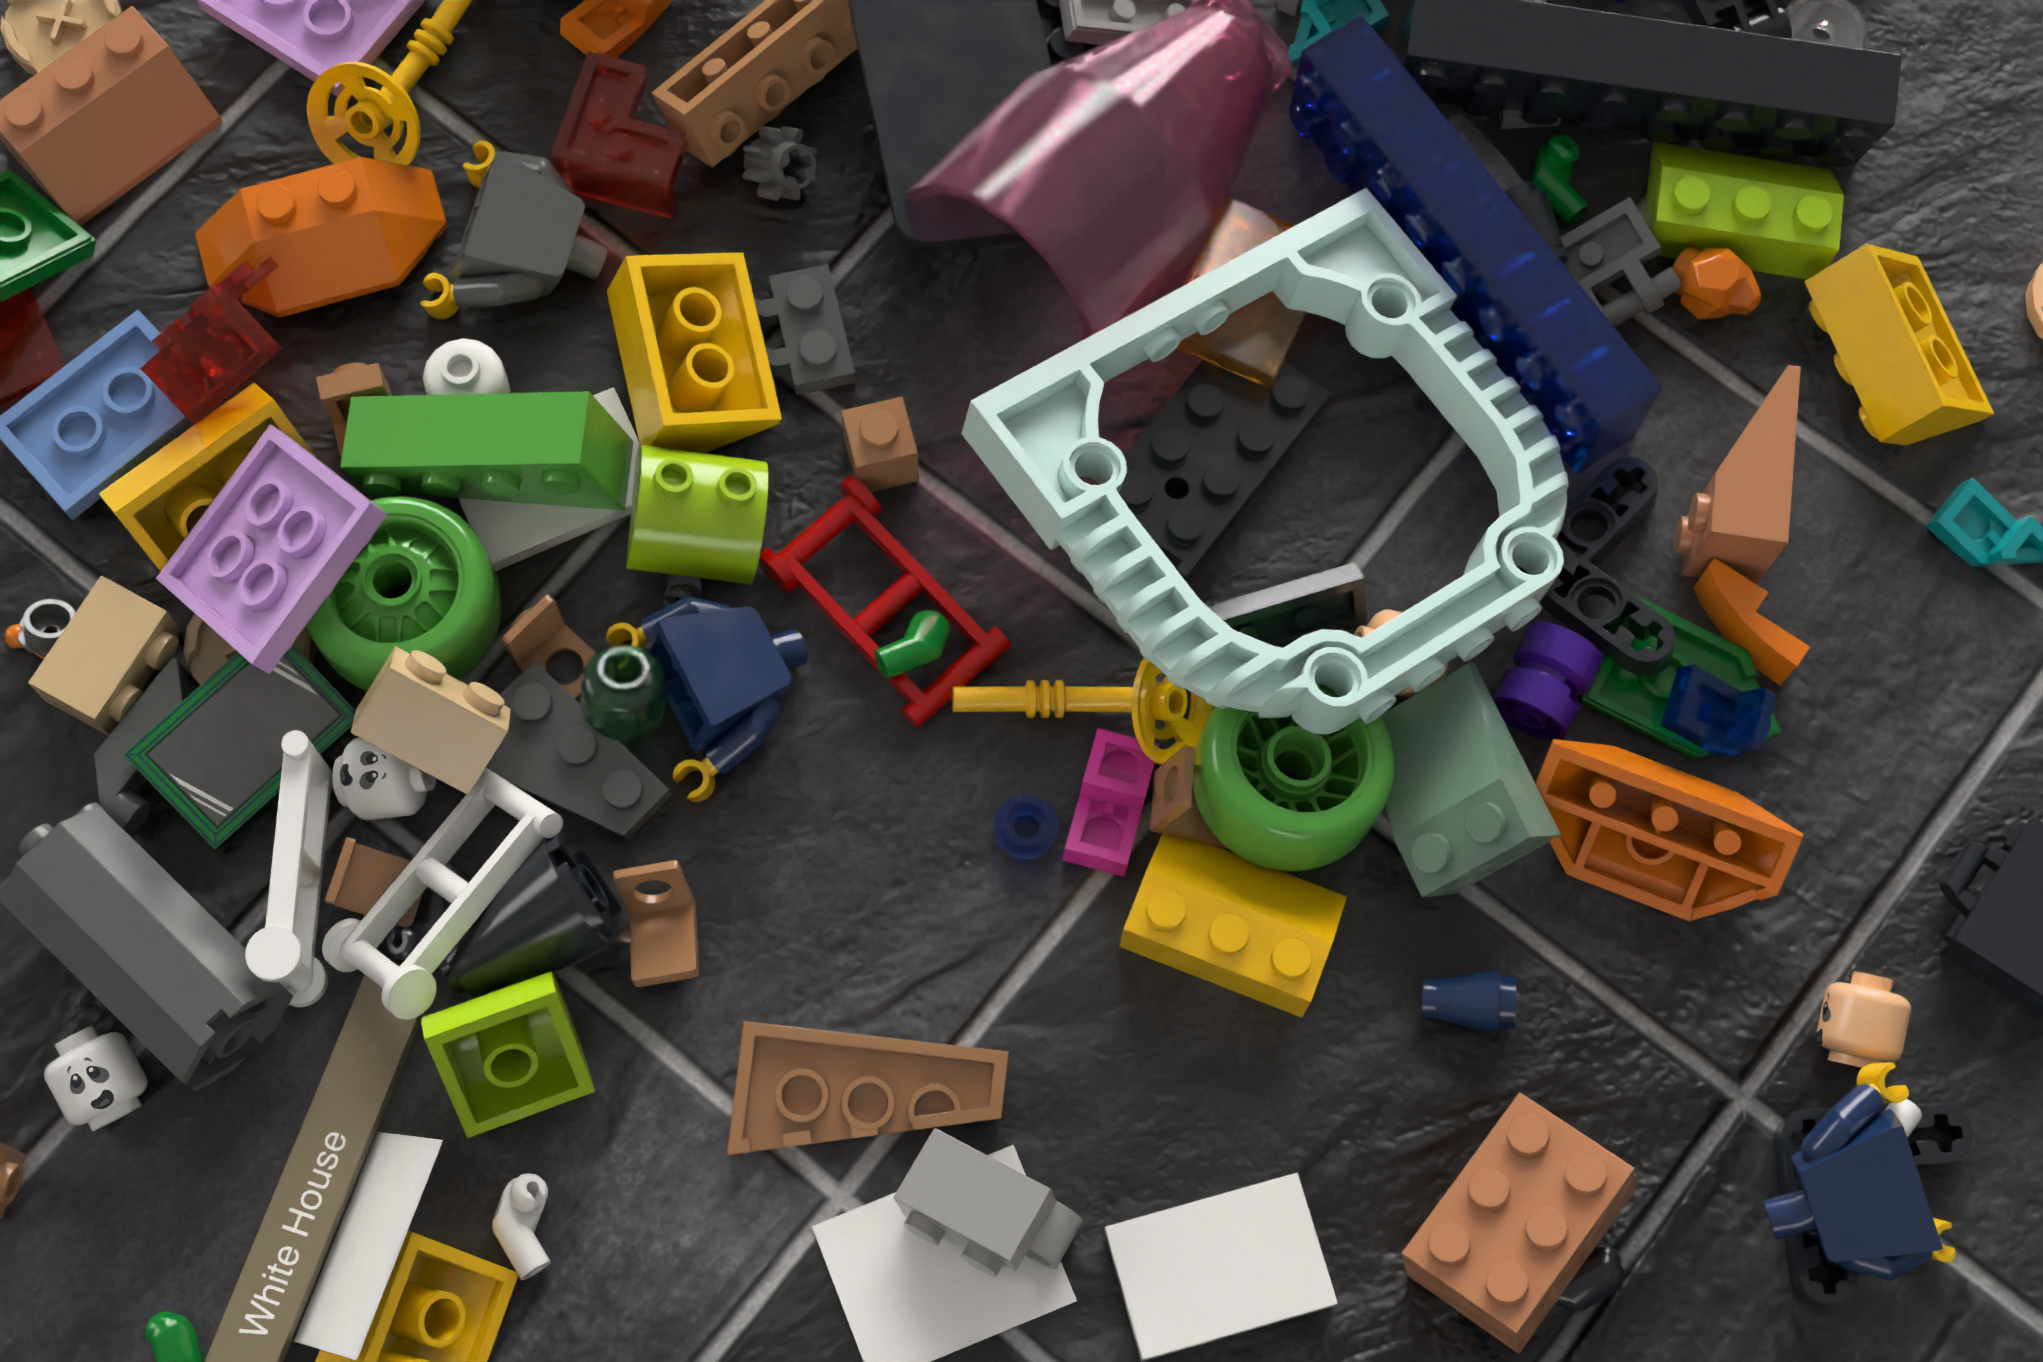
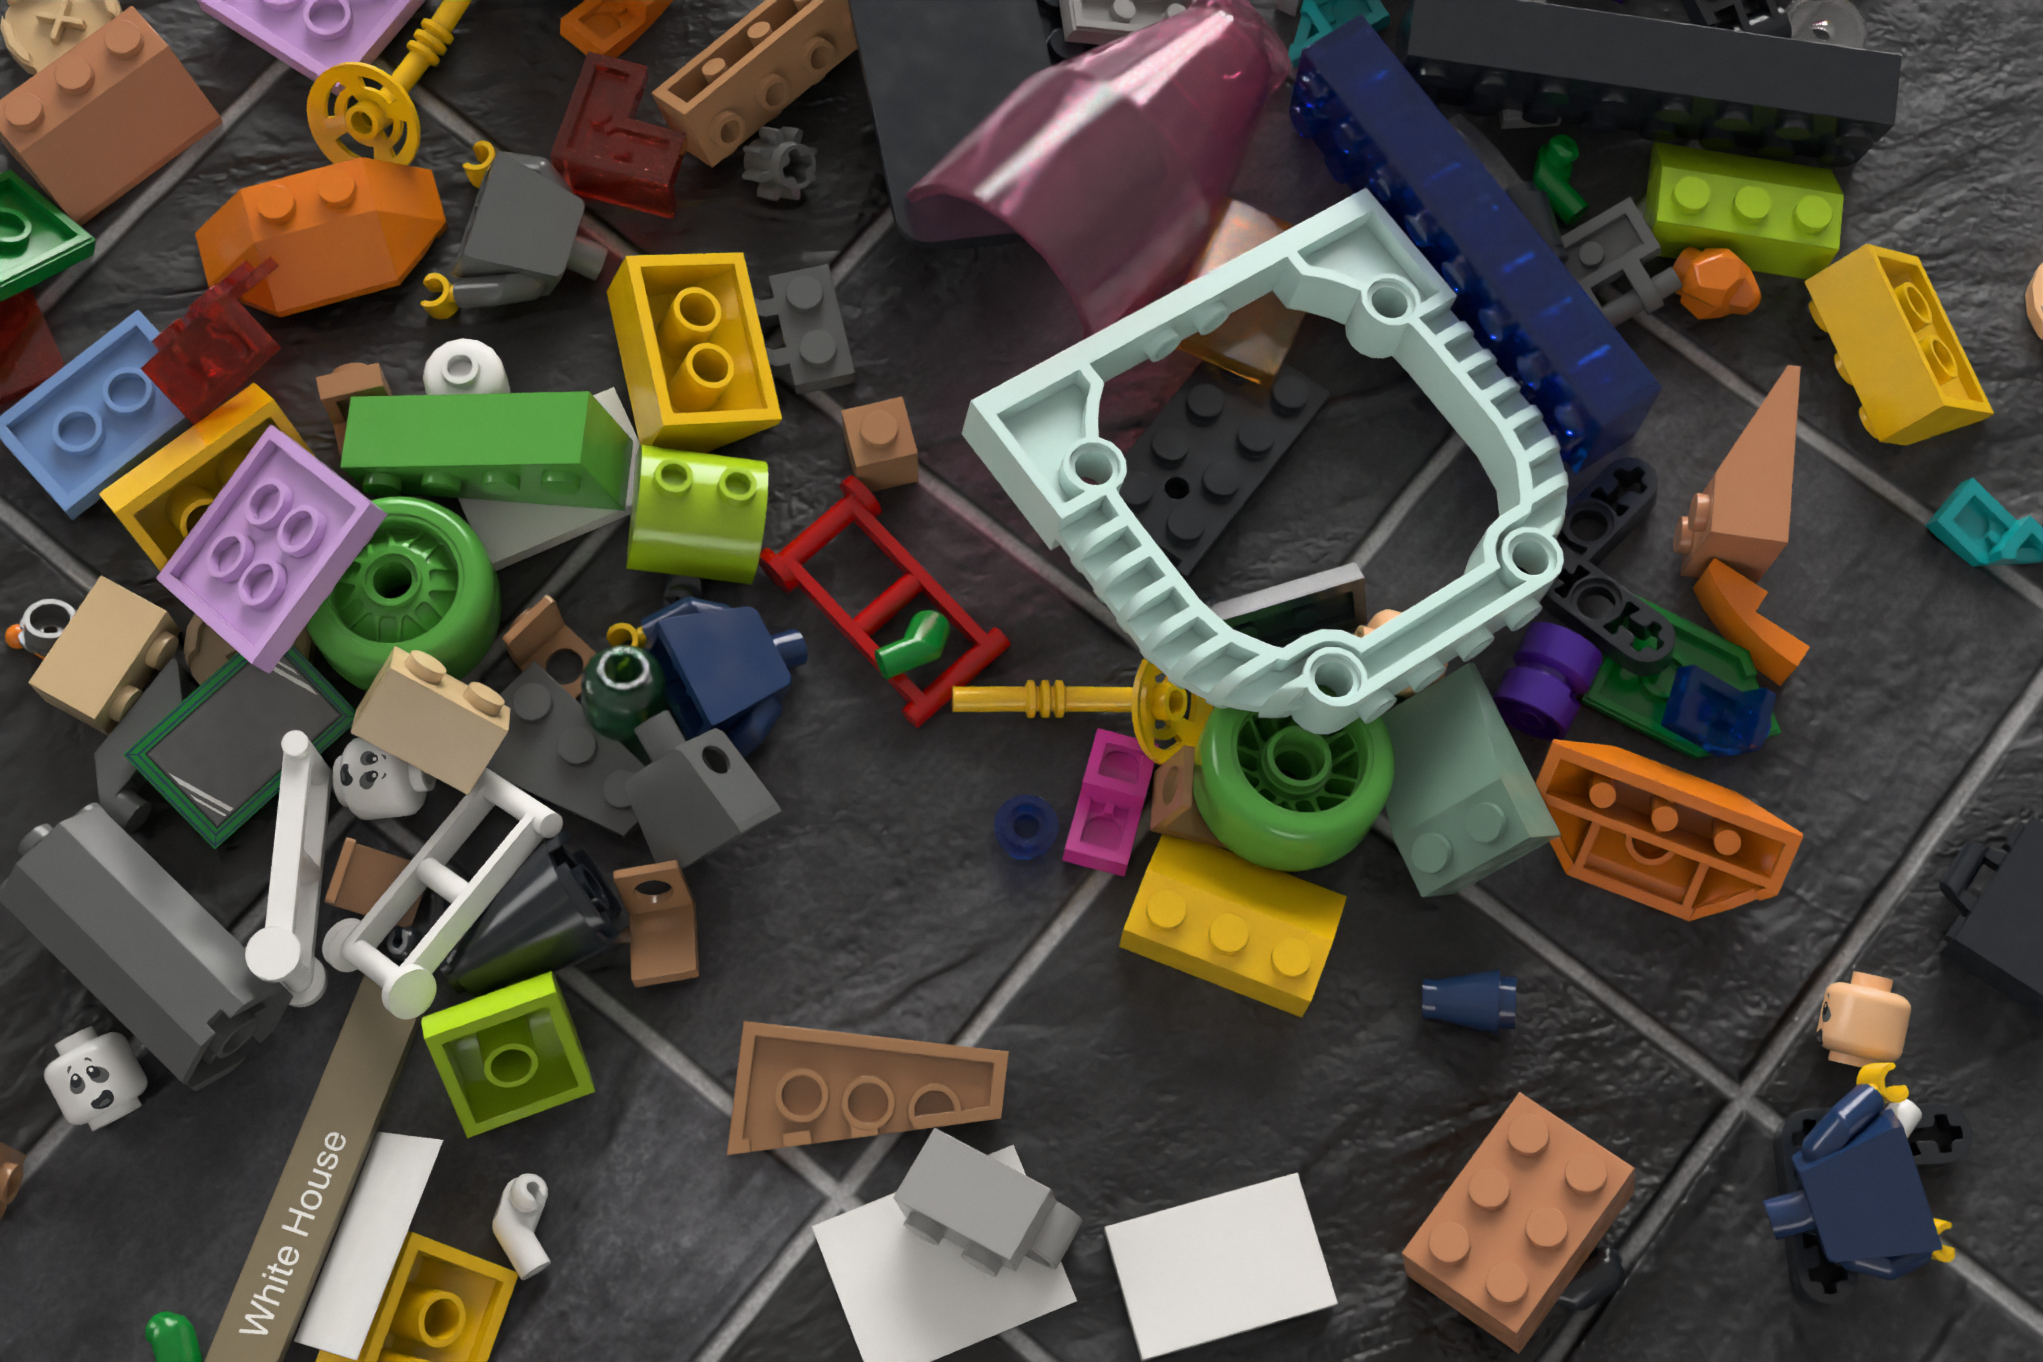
(694, 793): none -> dark grey torso

